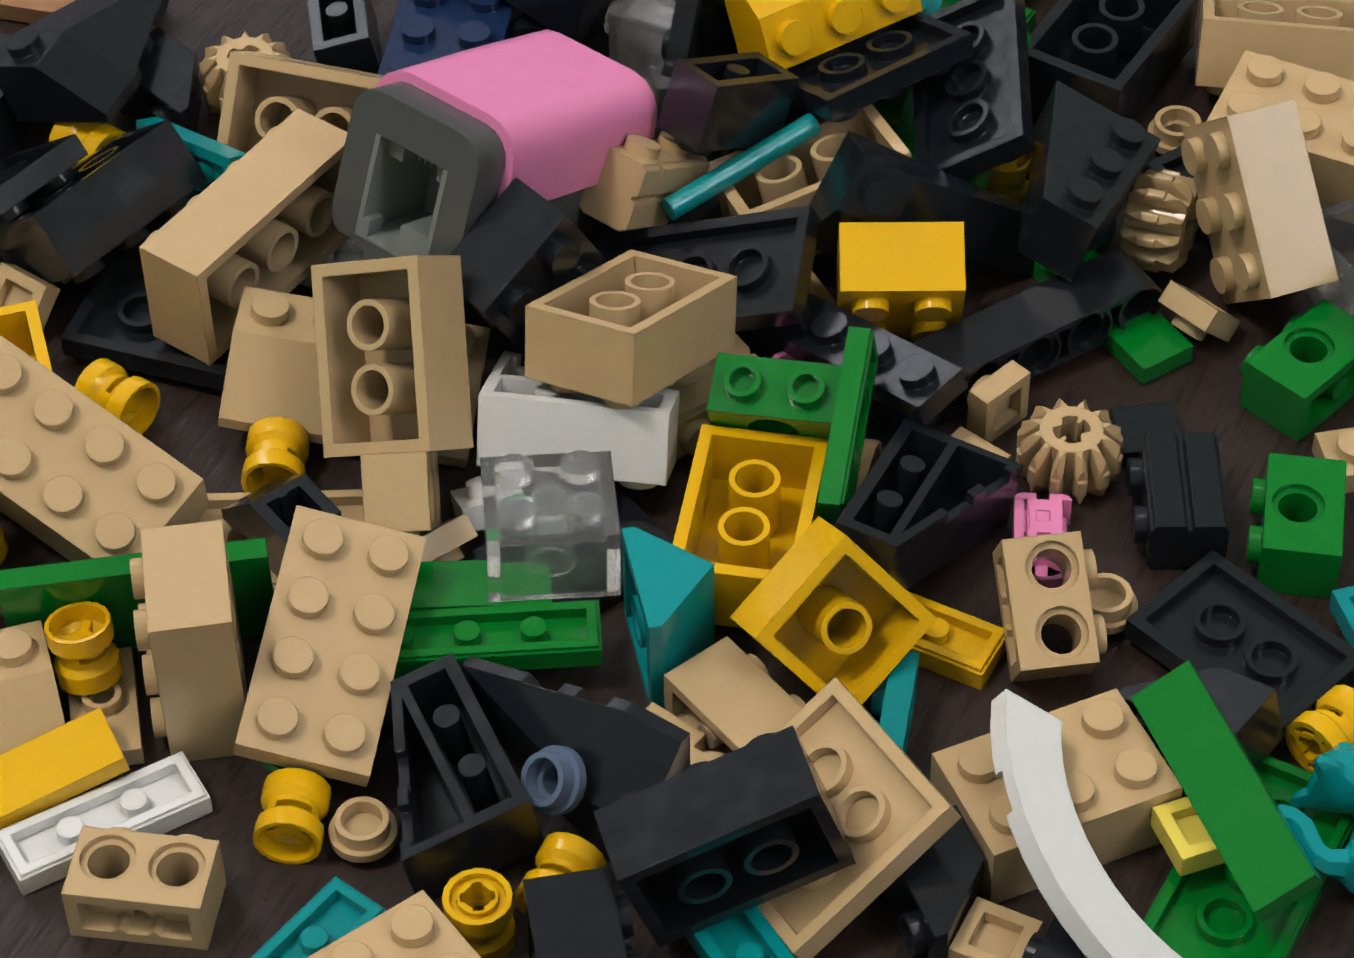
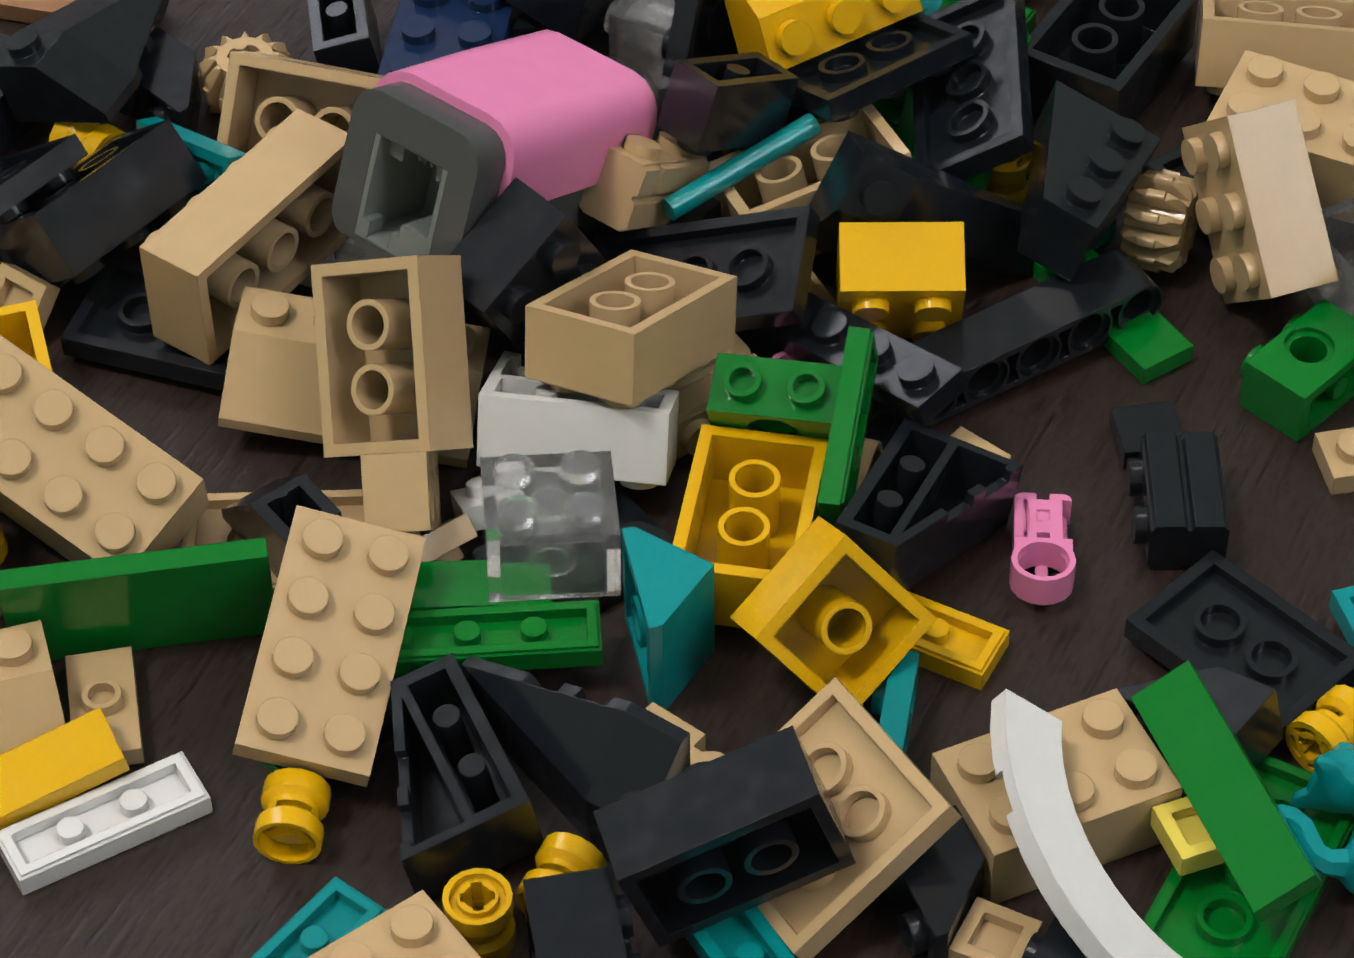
(83, 648): yellow wheel -> none
(127, 398): yellow wheel -> none
(144, 887): tan brick -> none
(190, 638): tan brick -> none
(274, 451): yellow wheel -> none
(363, 830): tan plate -> none
(554, 779): sand blue plate -> none
(728, 696): tan brick -> none
(998, 401): tan plate -> none
(1029, 606): tan brick -> none
(1069, 450): tan gear -> none
(1114, 601): tan plate -> none
(1169, 125): tan plate -> none
(1197, 314): tan plate -> none
(1300, 525): green brick -> none

